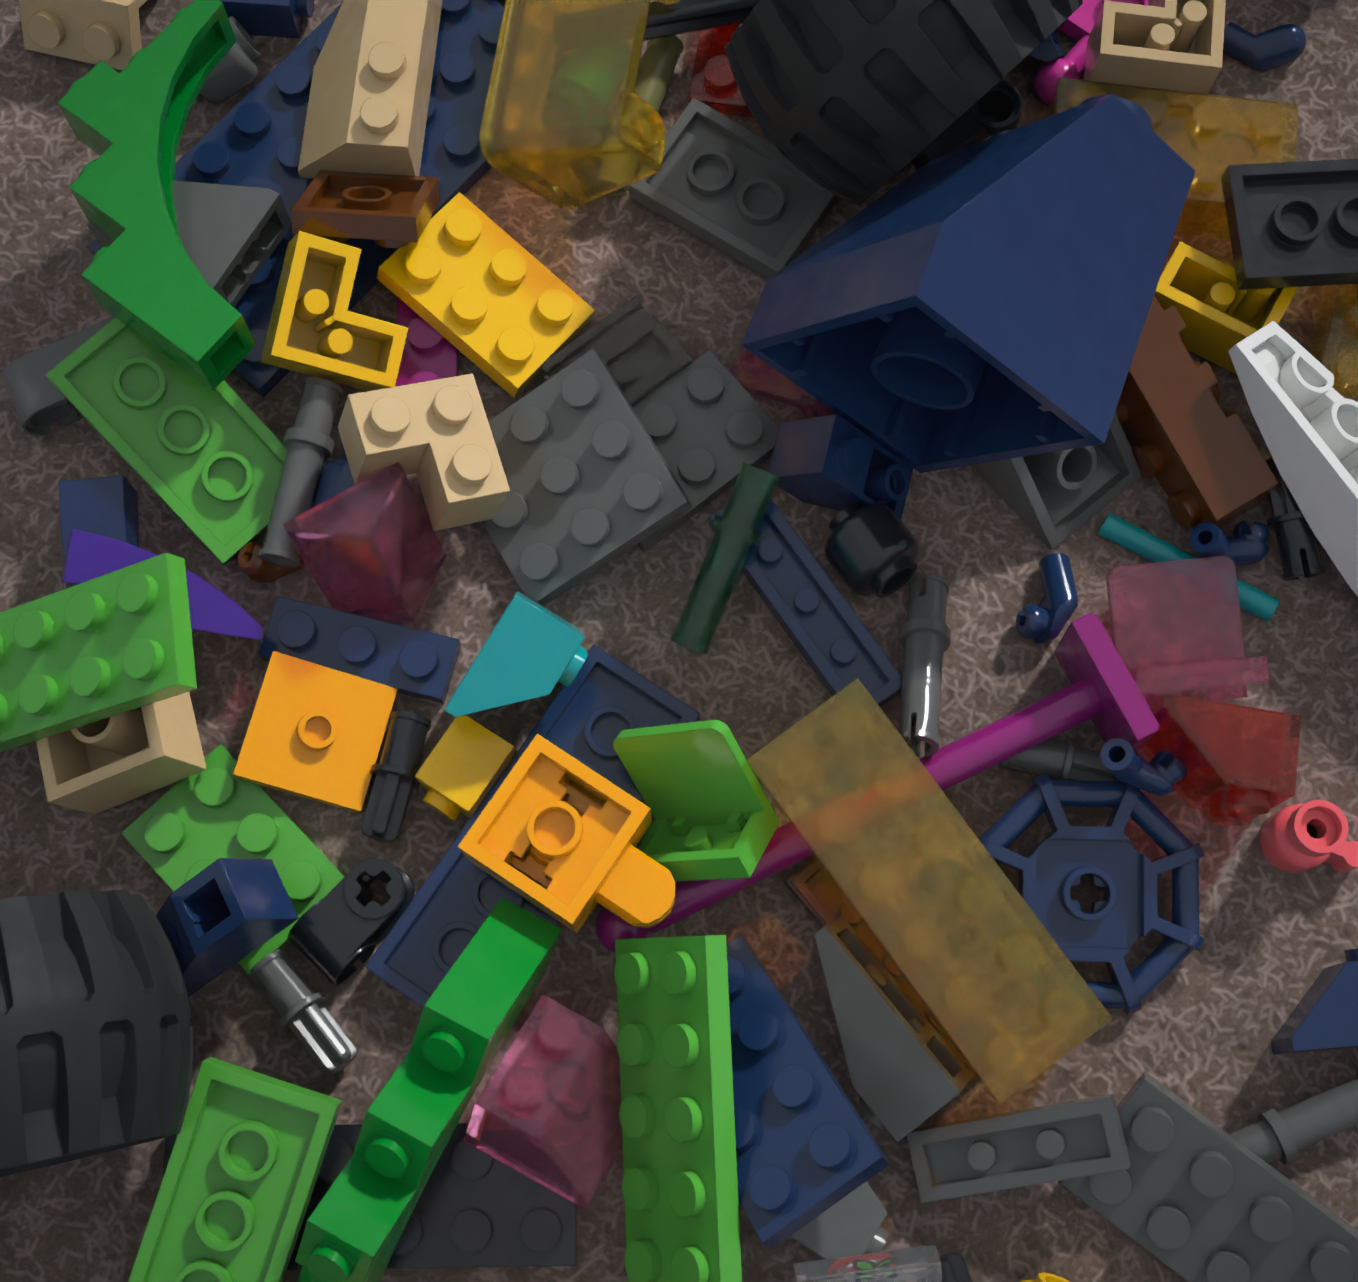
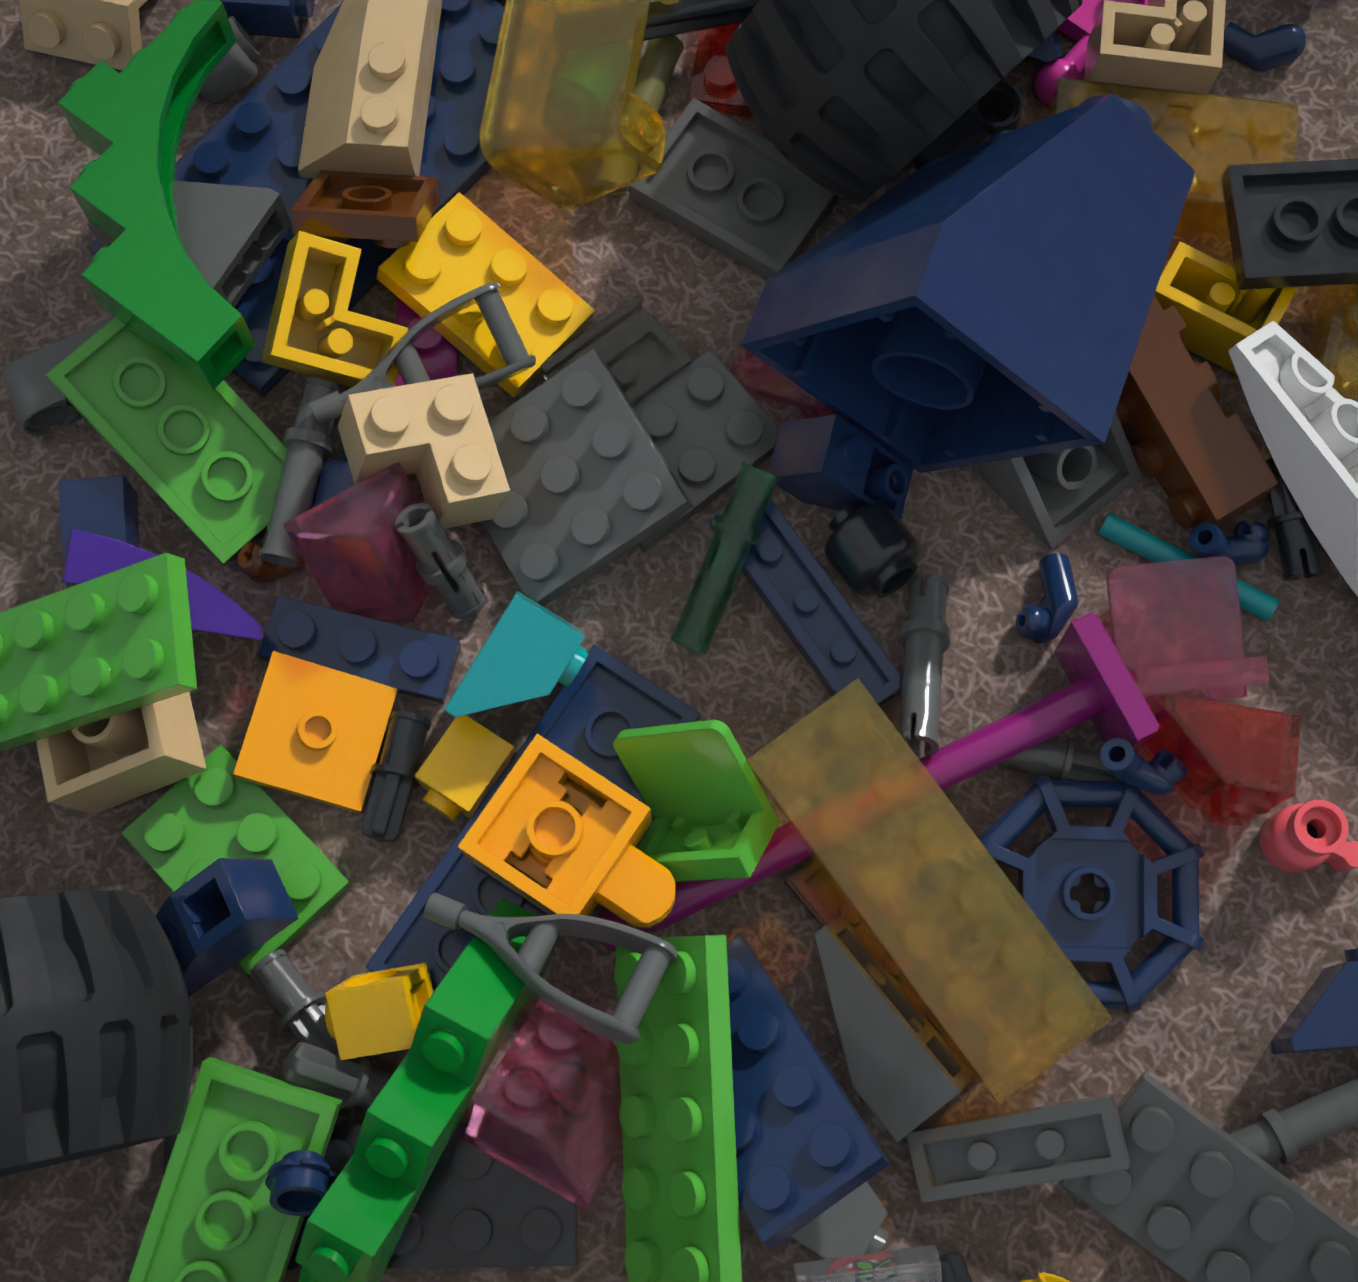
(299, 1182): none -> dark blue plate
(325, 1073): none -> dark grey axle
(348, 922): black piece -> none
(377, 1010): none -> yellow brick
(410, 365): none -> dark grey piece
(425, 537): none -> dark grey pin
(541, 937): none -> dark grey piece

